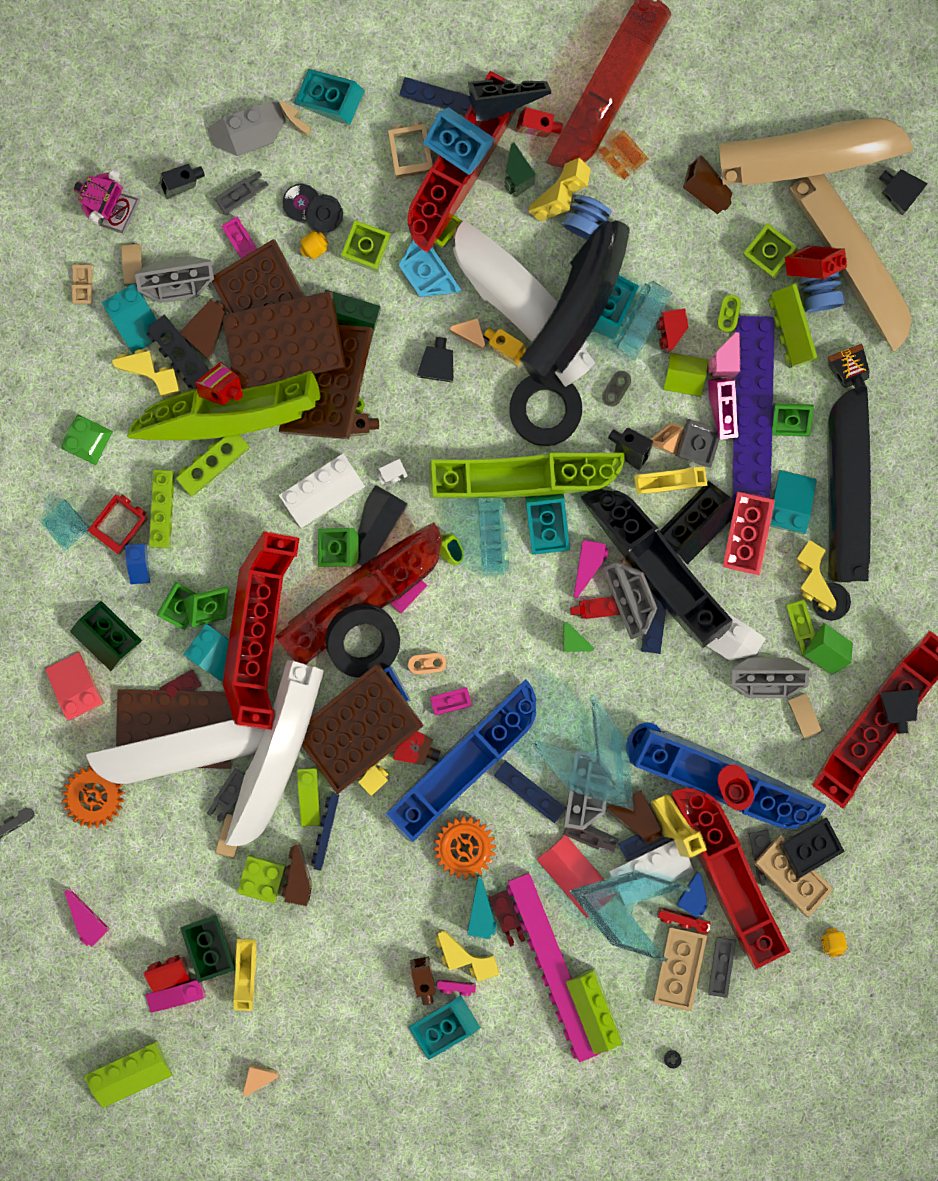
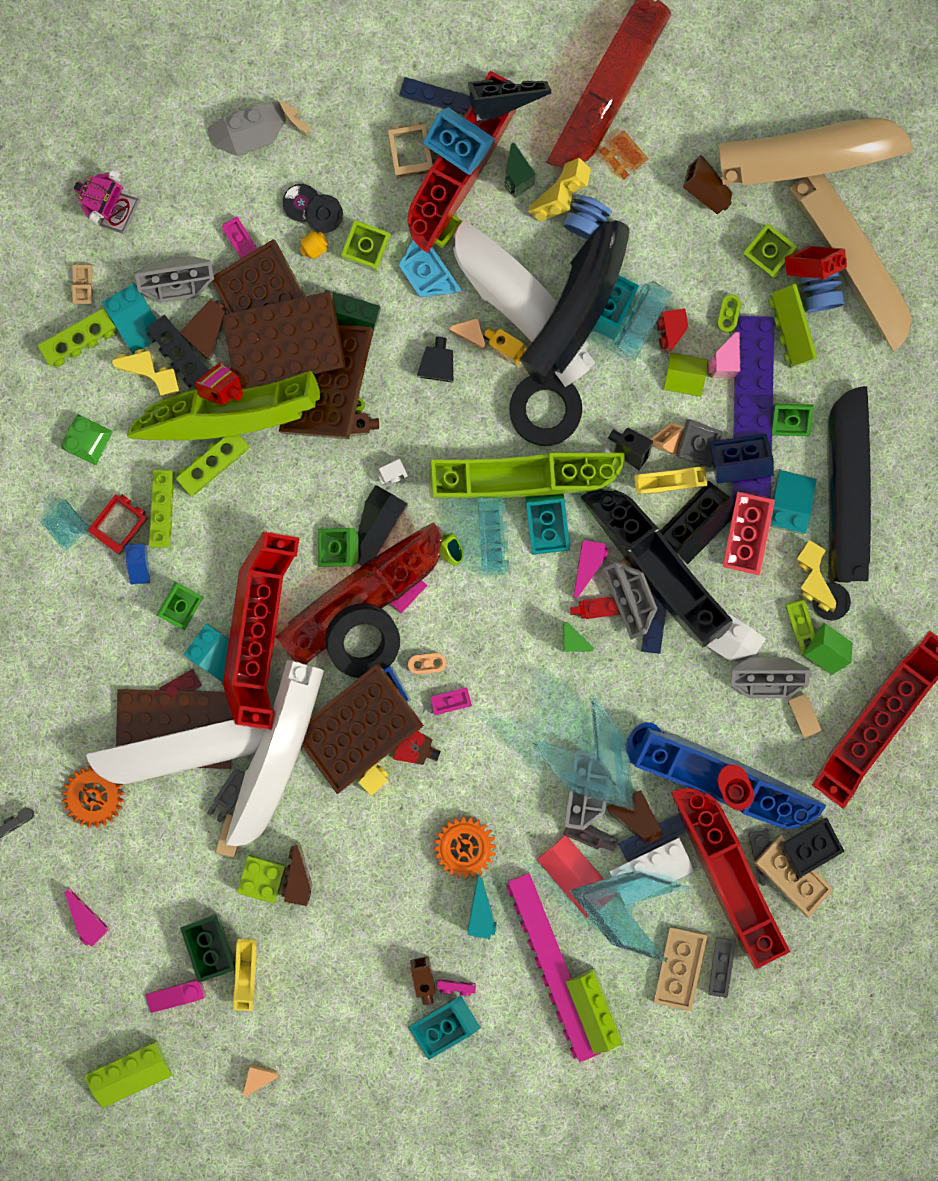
(50, 347): none -> lime brick
(74, 686): coral slope -> none
(105, 635): dark green slope -> none
(131, 262): tan slope -> none
(167, 974): red slope -> none
(174, 184): black torso -> none
(207, 606): bright green slope -> none
(239, 193): dark grey hinge -> none
(309, 796): lime slope -> none
(322, 490): white slope -> none
(326, 823): dark blue plate -> none
(330, 96): teal slope -> none
(457, 956): light yellow arch -> none
(464, 763): blue slope -> none
(506, 915): dark red hinge -> none
(530, 124): red torso -> none
(530, 791): dark blue plate -> none
(616, 389): clear smoke plate -> none
(668, 1055): black bush -> none
(675, 826): light yellow arch -> none
(684, 920): red hinge -> none
(695, 899): blue slope -> none
(723, 406): dark pink slope -> none
(742, 458): none -> dark blue slope
(834, 943): yellow head -> none
(850, 367): black torso -> none
(900, 707): black torso -> none
(901, 189): black torso -> none

